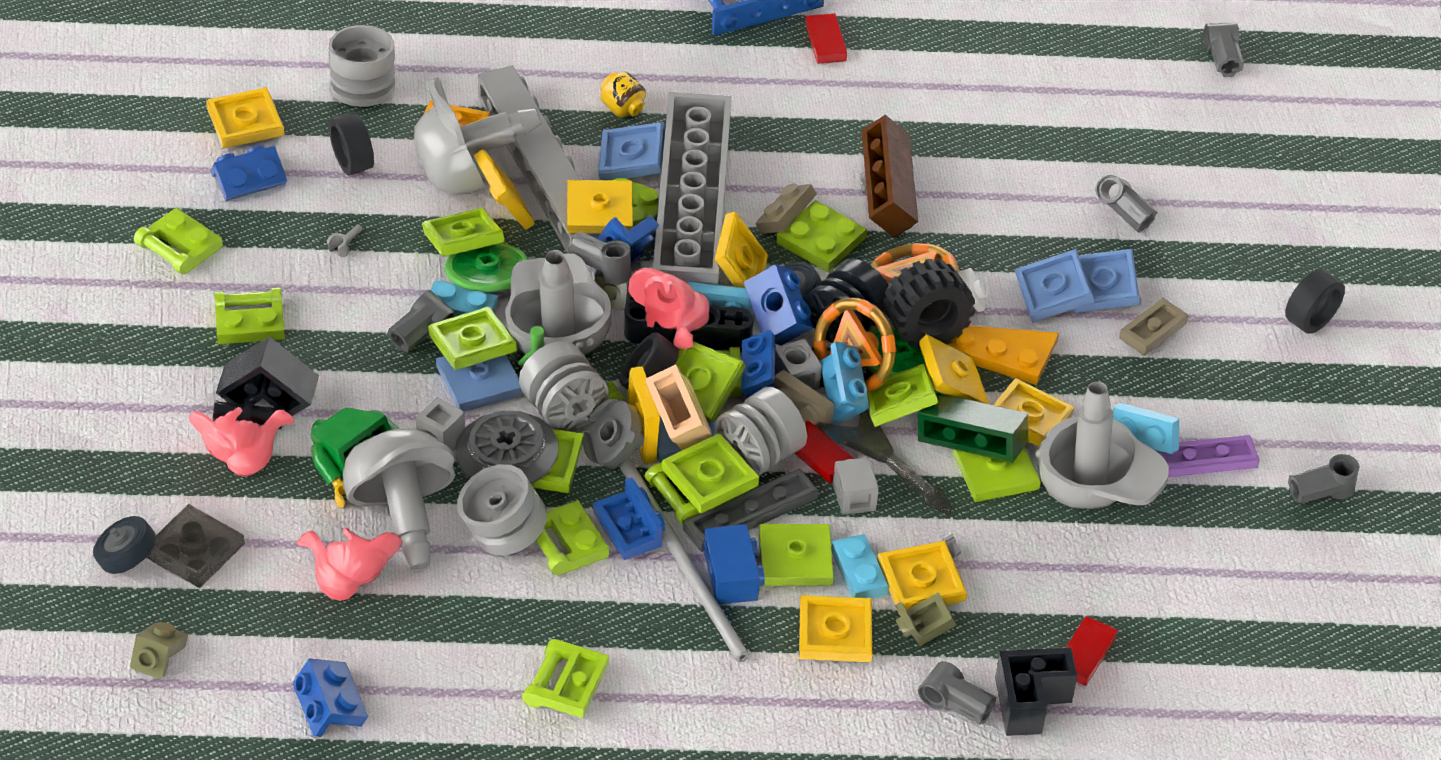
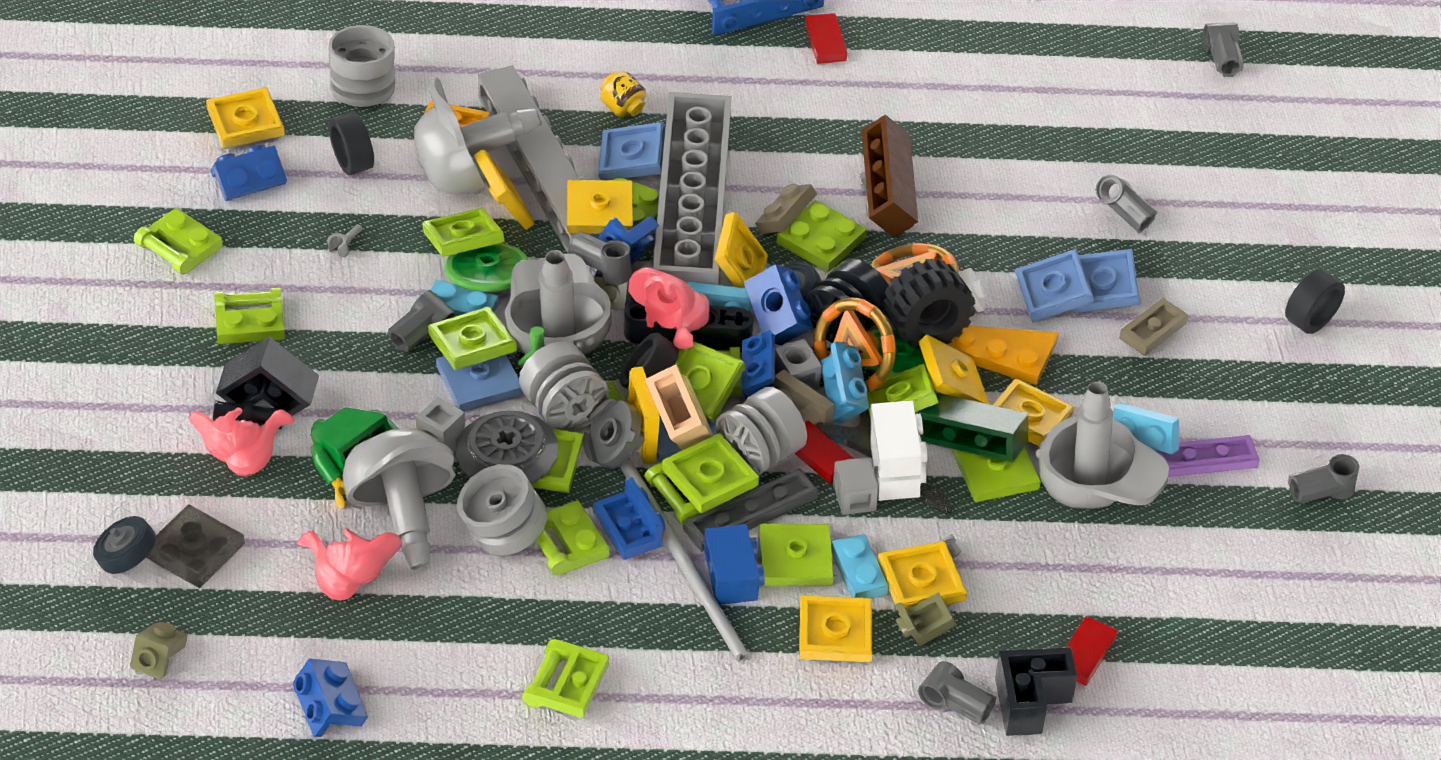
(897, 450): none -> white piece

